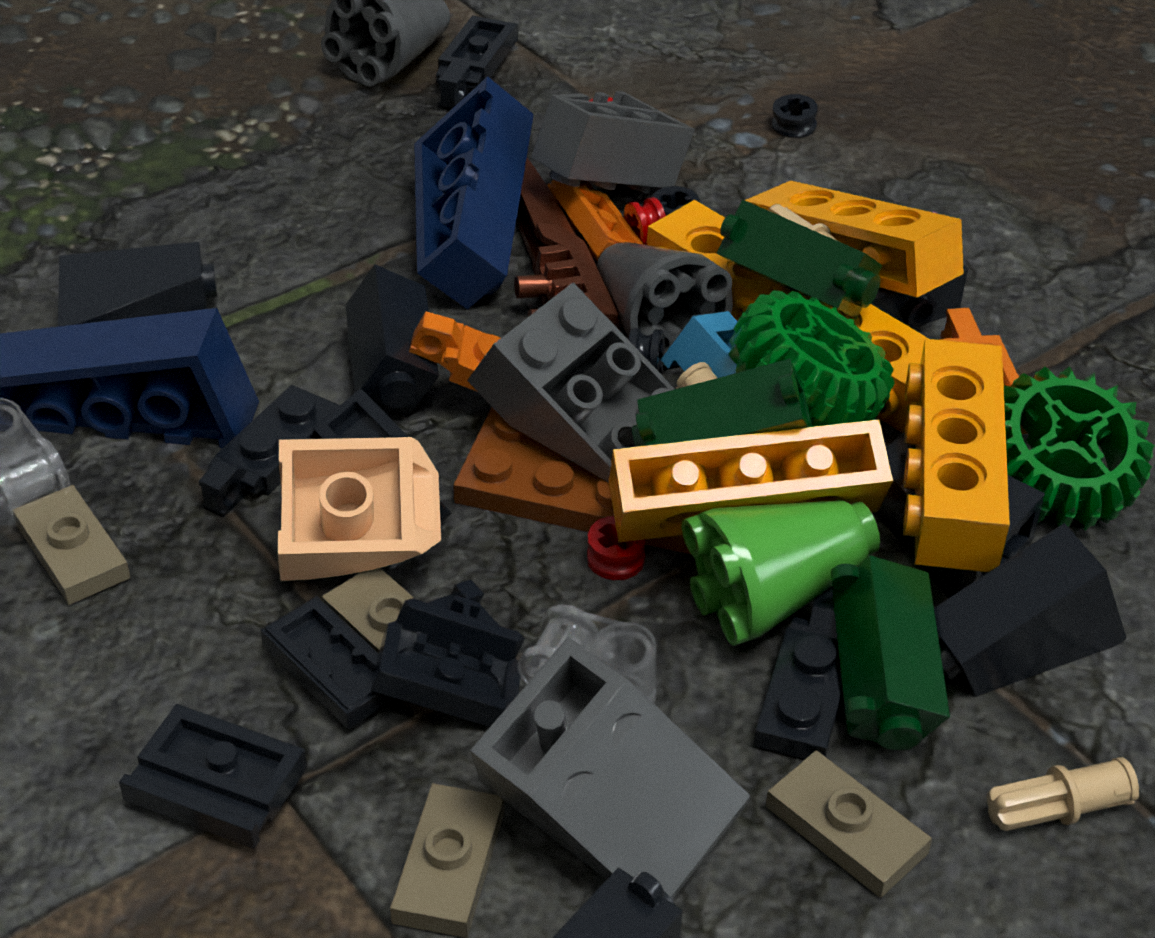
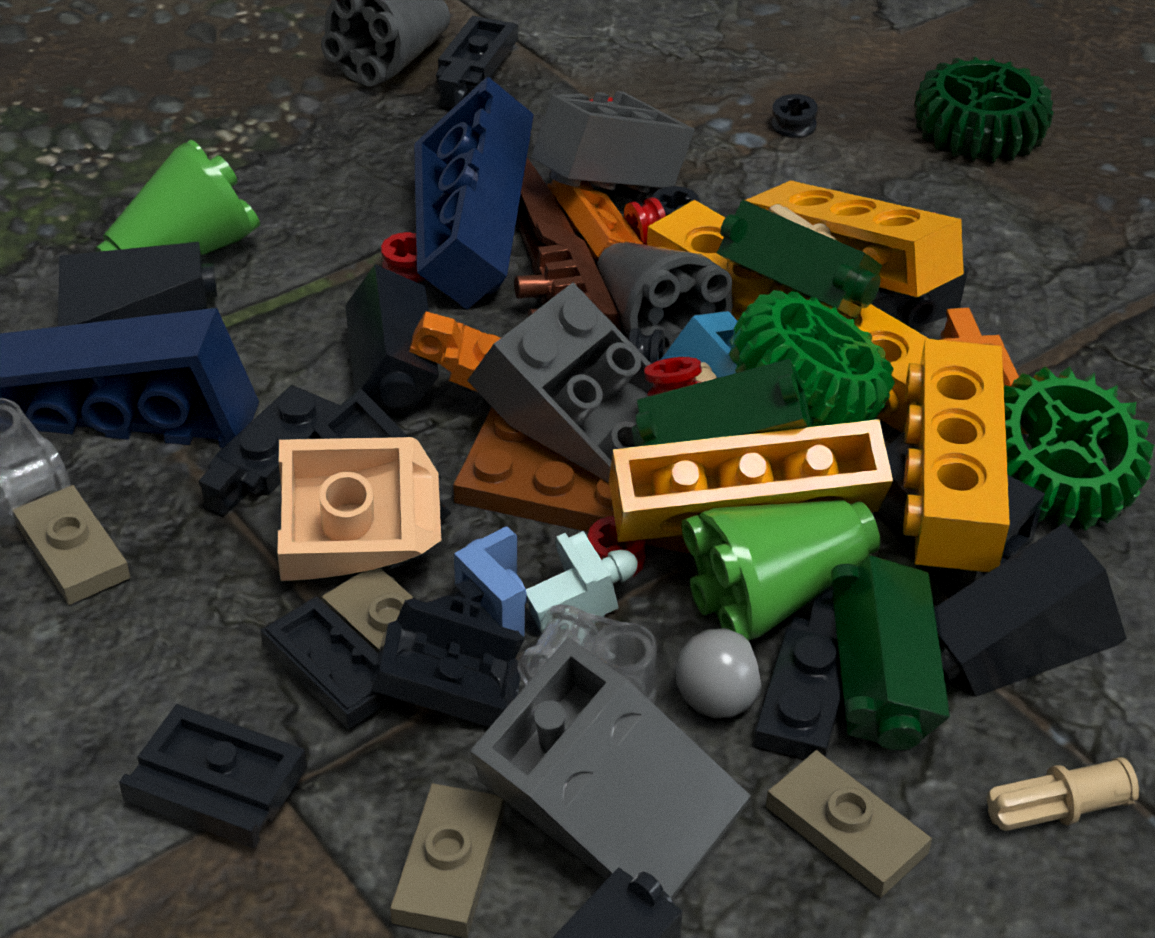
(184, 204): none -> bright green cone
(401, 255): none -> red bush
(493, 568): none -> medium blue bracket
(586, 579): none -> light aqua piece
(672, 374): none -> red bush
(718, 673): none -> light grey piece
(983, 109): none -> dark green gear

